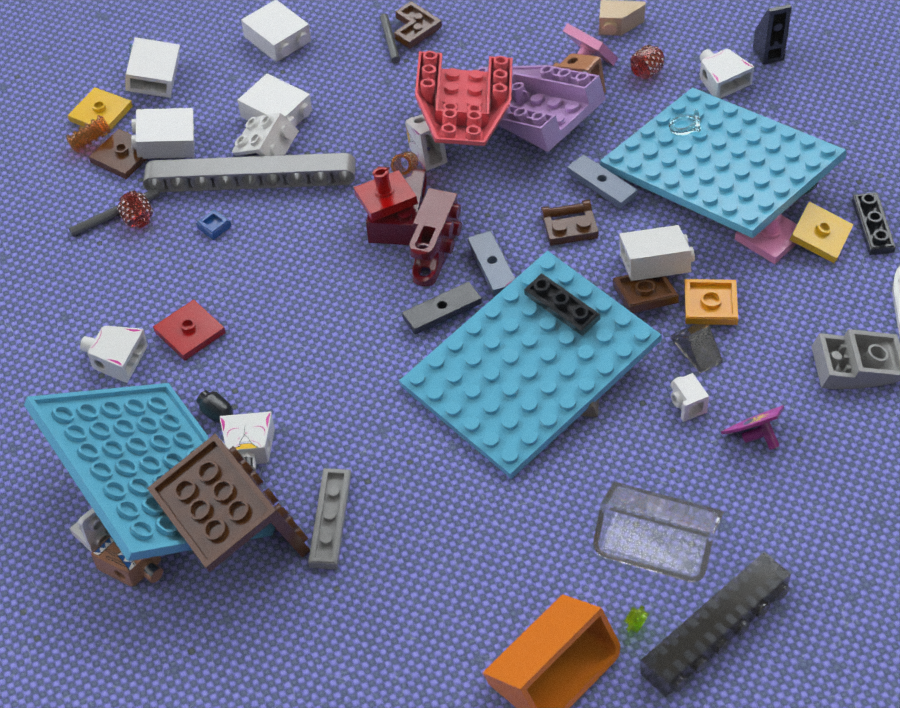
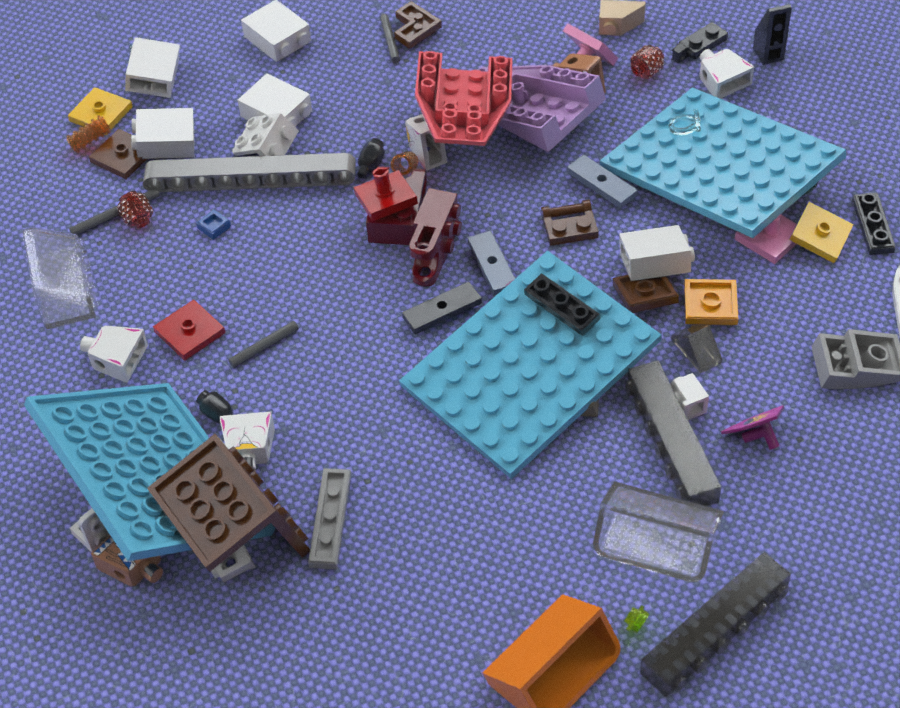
(60, 276): none -> clear windscreen
(243, 563): none -> white brick
(263, 344): none -> dark grey bar
(370, 156): none -> black plant
(672, 435): none -> clear smoke brick
(696, 43): none -> black hinge

